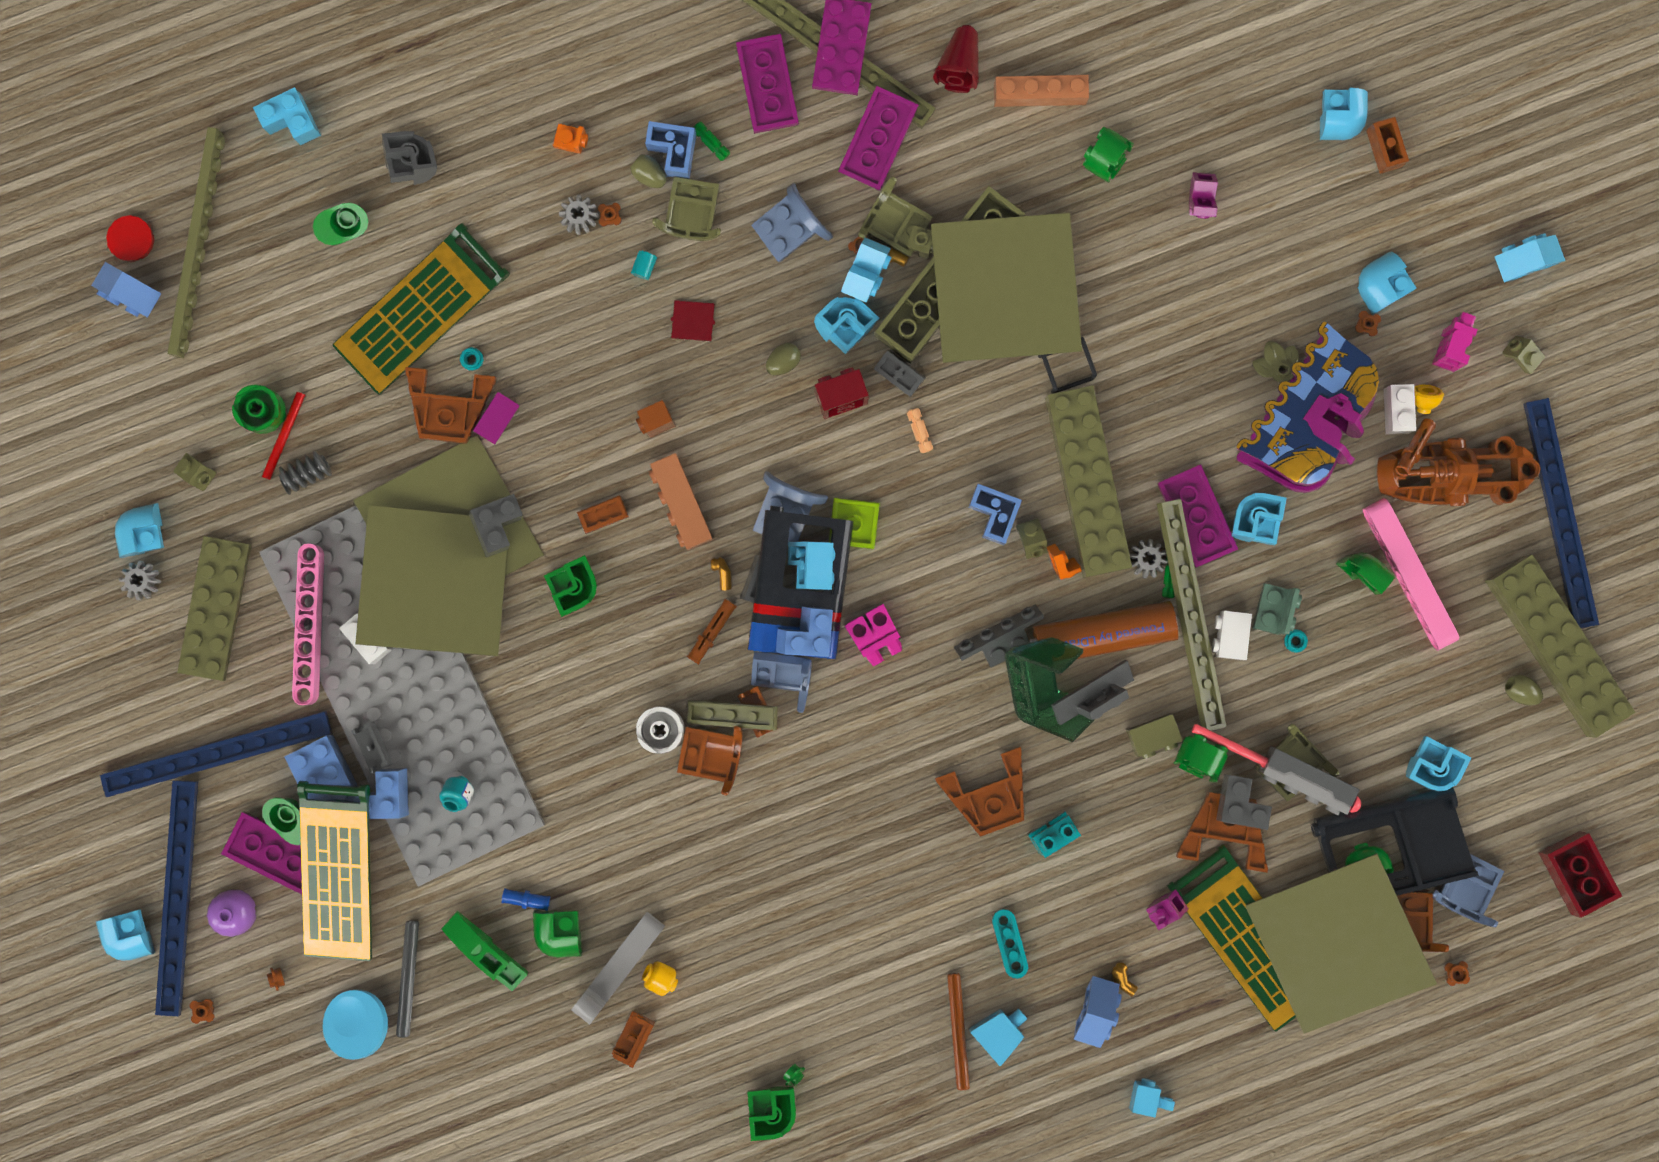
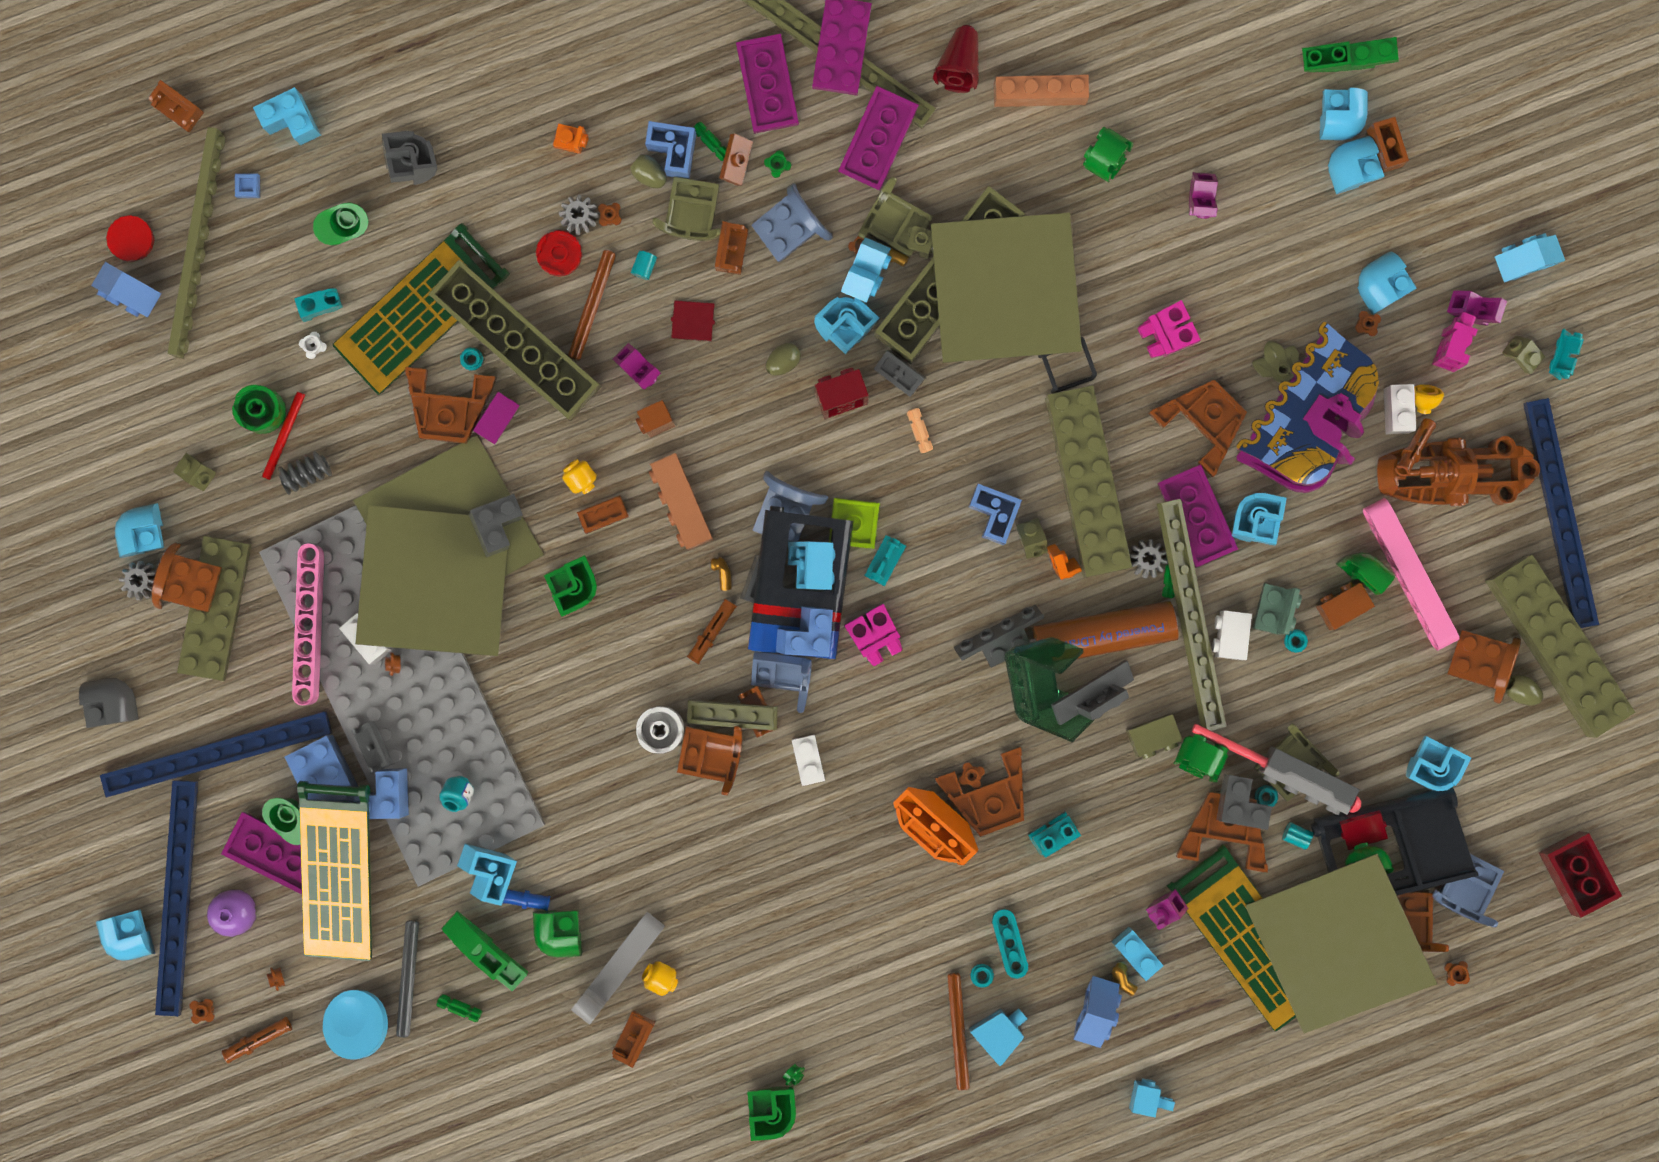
(107, 702): none -> dark grey brick
(175, 106): none -> dark orange hinge
(184, 581): none -> dark orange piece
(233, 1052): none -> dark orange pin
(247, 185): none -> medium blue tile
(306, 345): none -> white plate
(318, 303): none -> teal leg
(392, 663): none -> dark orange plate
(459, 1008): none -> green axle
(492, 872): none -> medium azure brick
(514, 340): none -> olive brick
(559, 253): none -> red tile
(579, 476): none -> yellow head
(592, 304): none -> dark orange axle
(636, 366): none -> magenta brick
(731, 248): none -> dark orange hinge
(736, 159): none -> plate
(777, 170): none -> green plate
(808, 760): none -> white brick
(885, 560): none -> teal hinge
(935, 826): none -> orange wedge
(967, 770): none -> dark orange plate
(982, 982): none -> teal plate
(1137, 953): none -> medium azure brick
(1166, 331): none -> dark pink hips
(1212, 413): none -> dark orange wing
(1272, 793): none -> teal plate
(1297, 836): none -> teal piece
(1345, 605): none -> dark orange brick
(1351, 56): none -> green slope
(1355, 164): none -> medium azure brick
(1363, 829): none -> dark red piece
(1483, 308): none -> magenta brick
(1485, 661): none -> dark orange piece
(1562, 364): none -> teal hinge

